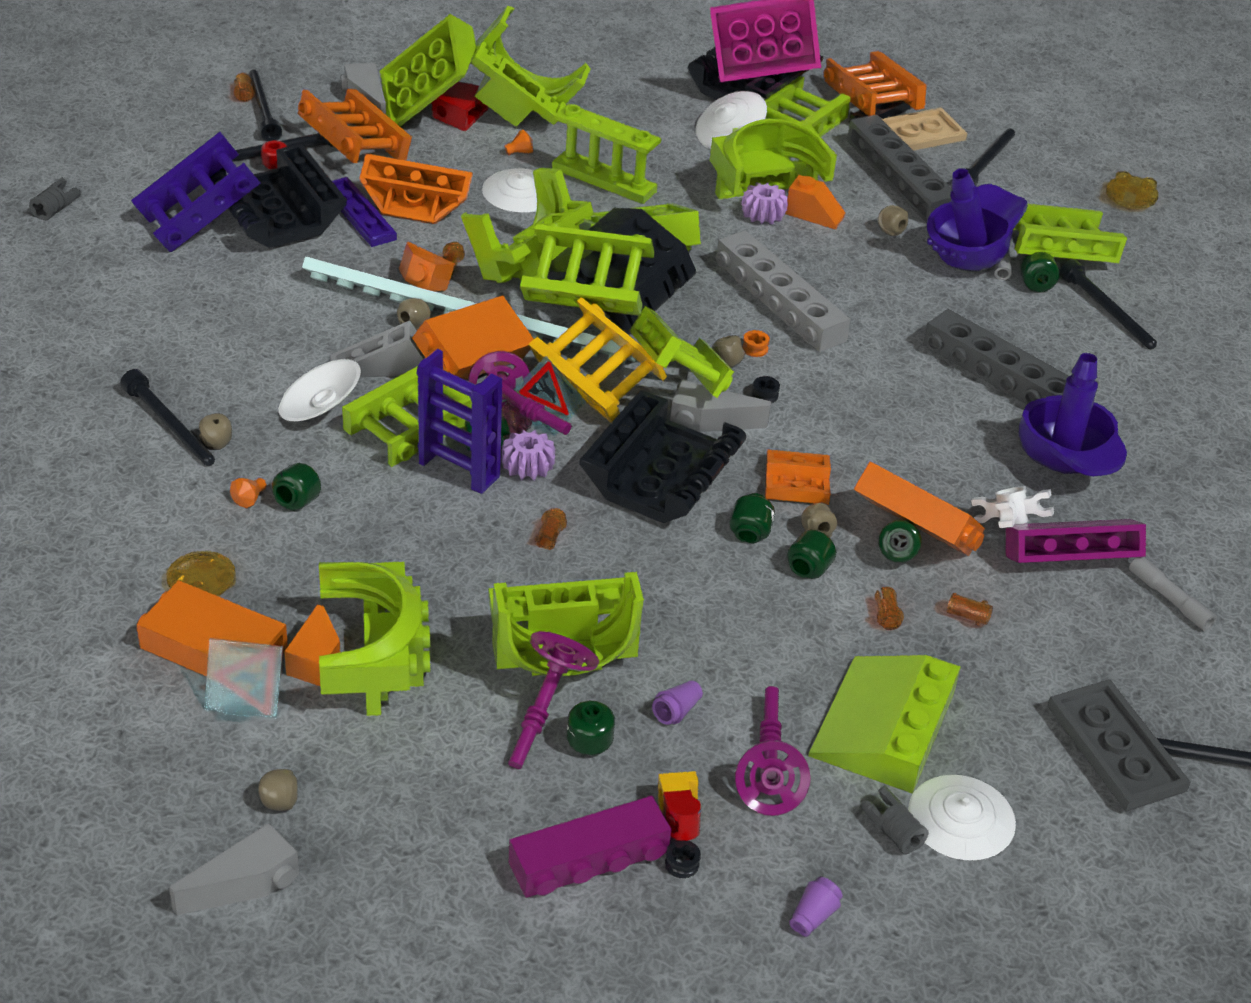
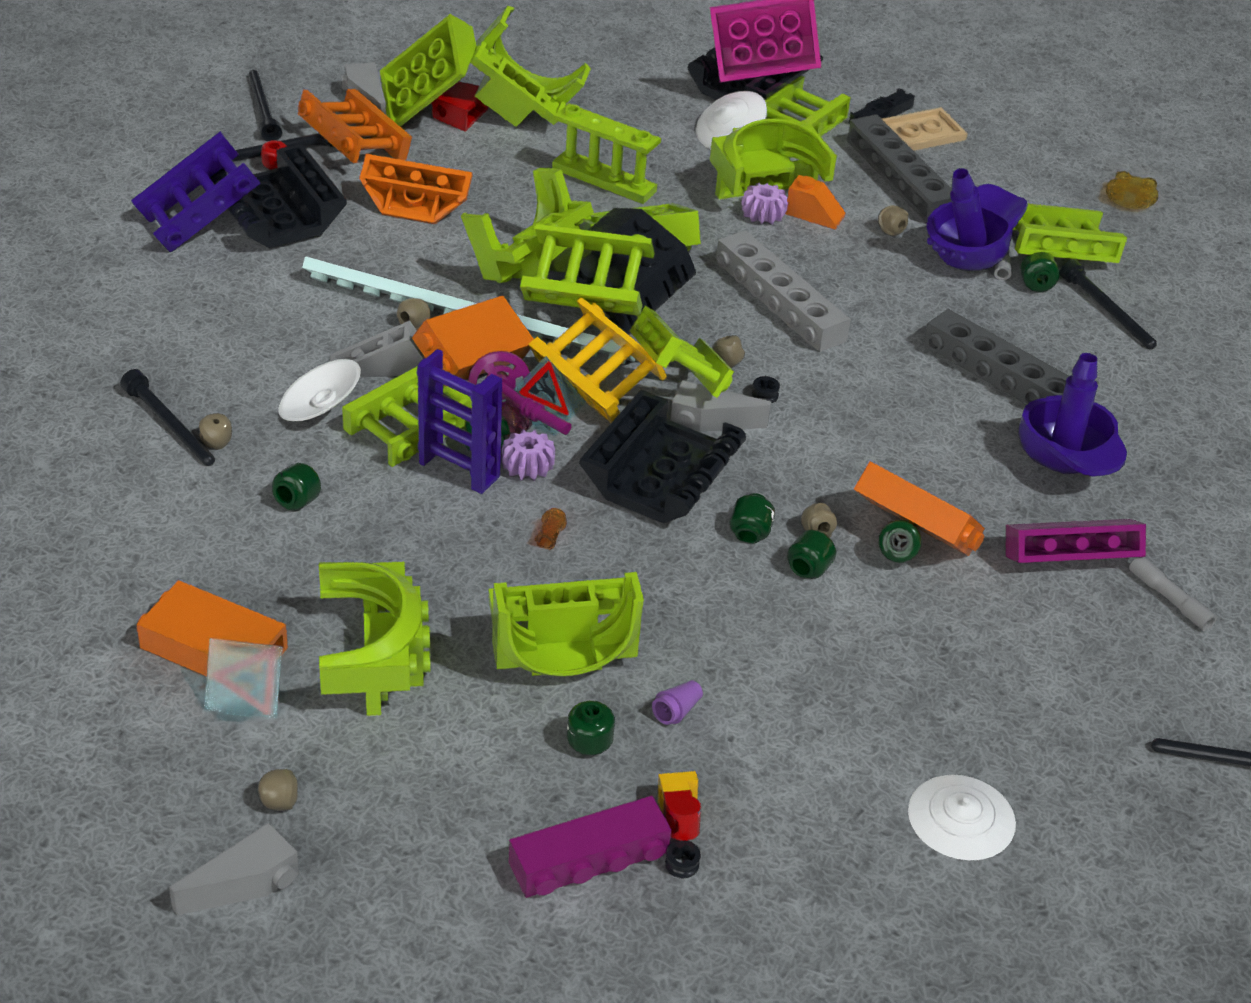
(52, 200): dark grey hinge -> none
(203, 570): clear yellow dish -> none
(243, 89): clear orange pin -> none
(246, 491): orange rock -> none
(313, 640): orange slope -> none
(364, 215): dark purple tile -> none
(425, 268): orange slope -> none
(453, 252): clear orange pin -> none
(511, 190): white hat -> none
(521, 143): orange rock -> none
(563, 655): magenta dish -> none
(755, 343): orange bush -> none
(771, 766): magenta dish -> none
(797, 477): orange slope -> none
(816, 905): medium lavender cone -> none
(887, 77): orange fence -> none
(887, 717): lime slope -> none
(889, 613): clear orange pin -> none
(897, 822): dark grey hinge -> none
(970, 609): clear orange pin -> none
(990, 154): black piece -> none
(1013, 506): white pin -> none
(1118, 745): dark grey plate -> none

